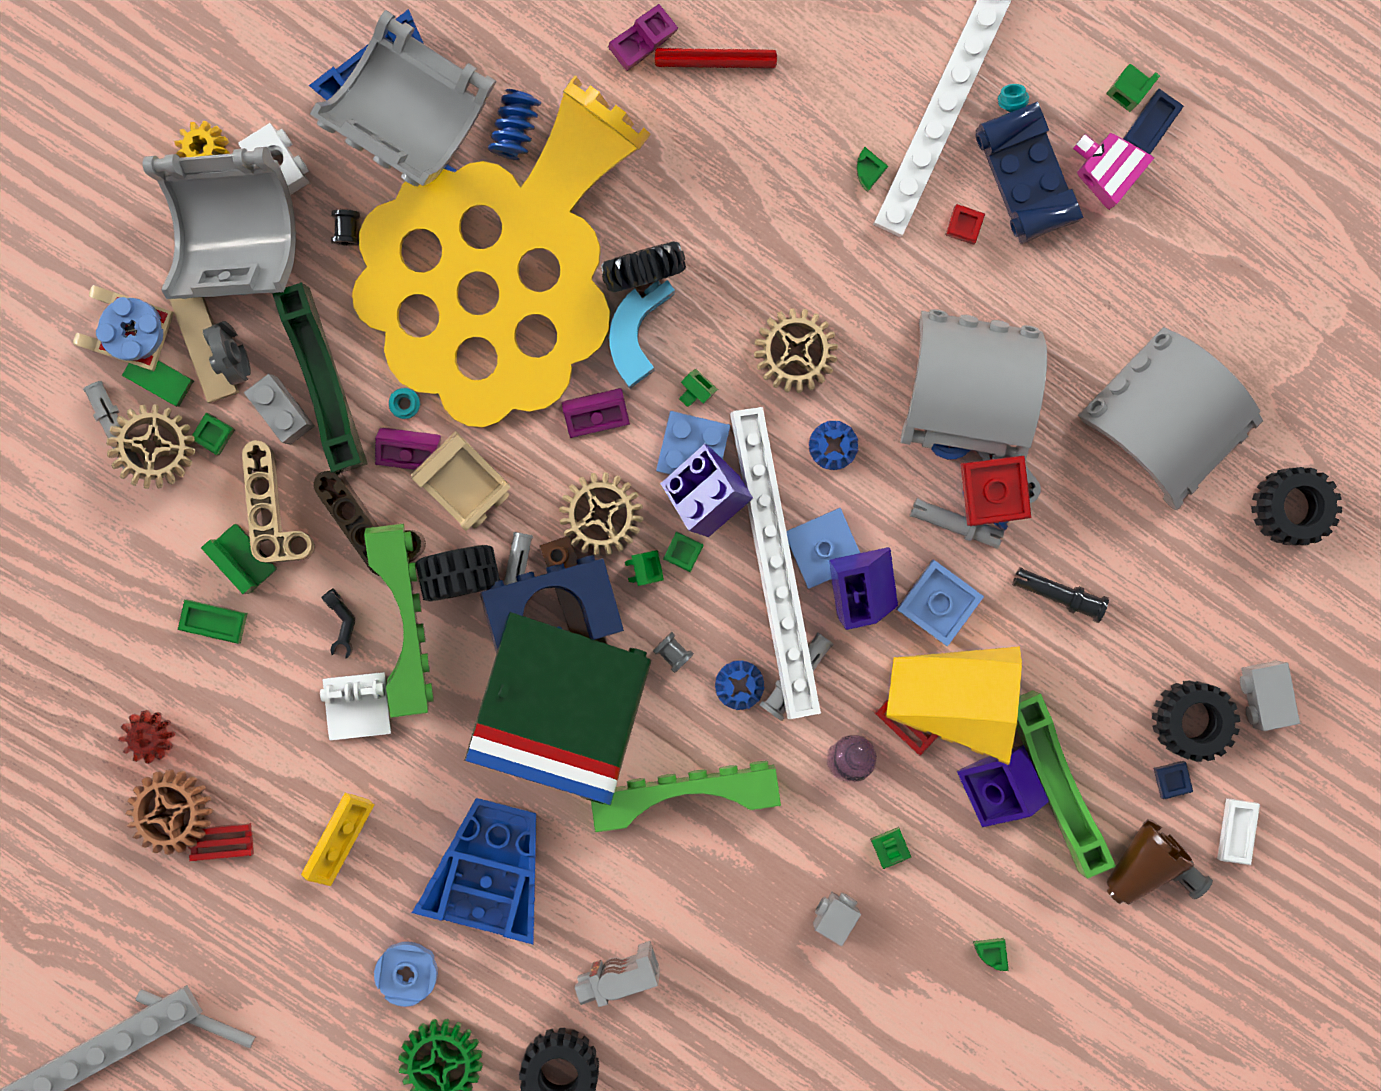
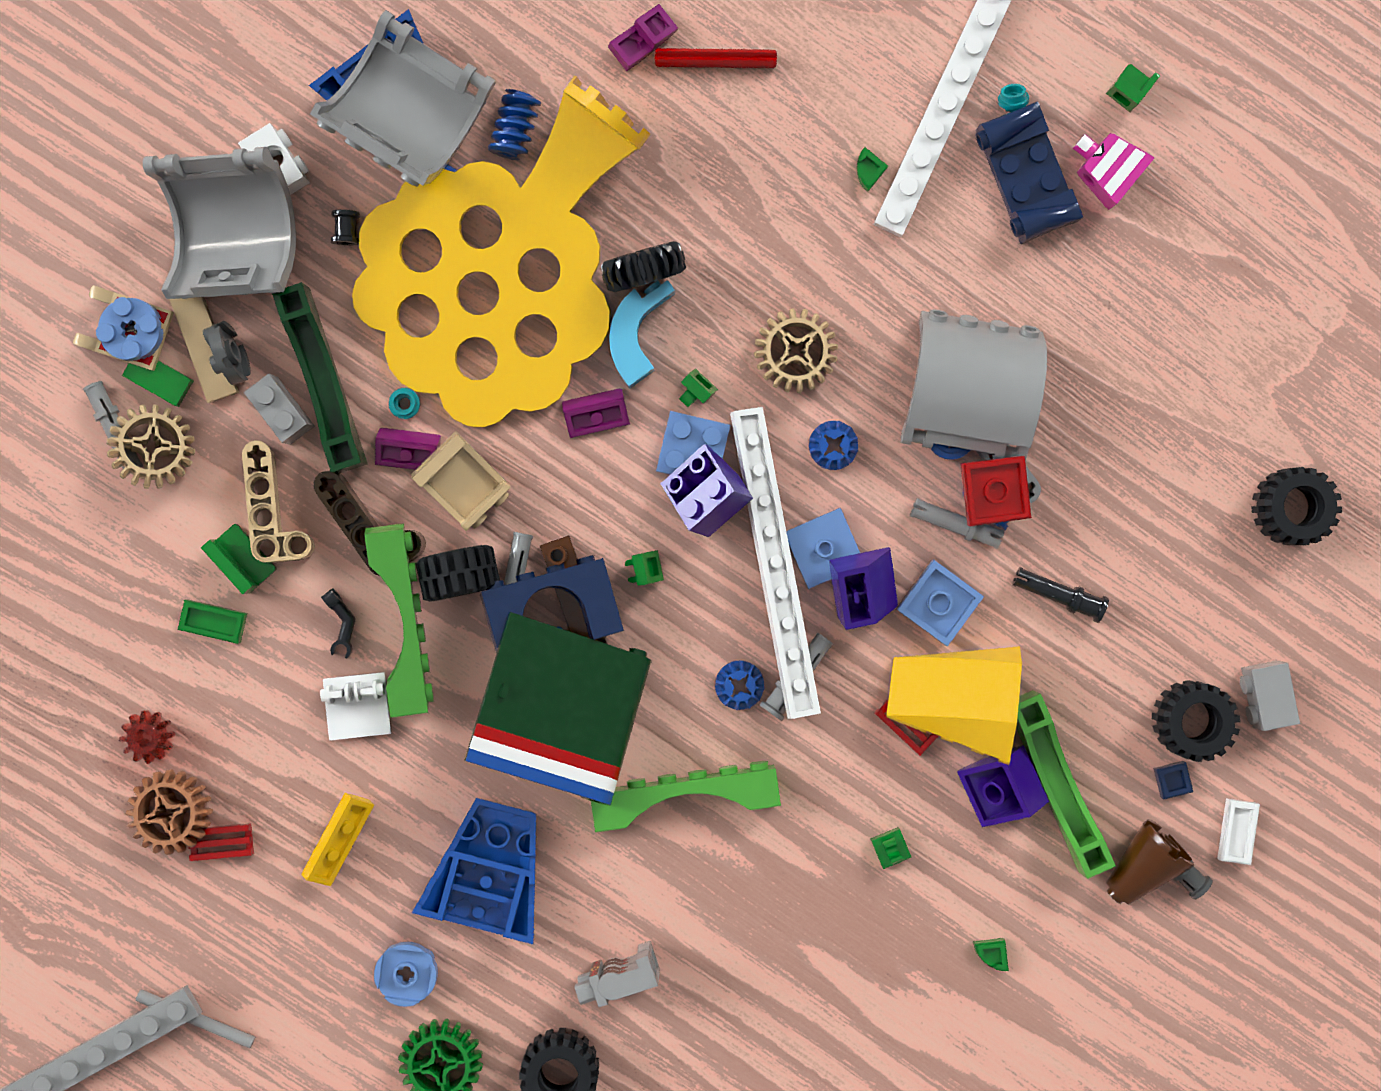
(198, 135): yellow gear -> none
(212, 433): green tile -> none
(577, 527): tan gear -> none
(673, 652): dark grey bush -> none
(683, 551): green tile -> none
(836, 917): light grey brick -> none
(852, 758): clear purple hair -> none
(965, 224): red tile -> none
(1153, 121): dark blue tile -> none
(1174, 413): light grey hinge -> none

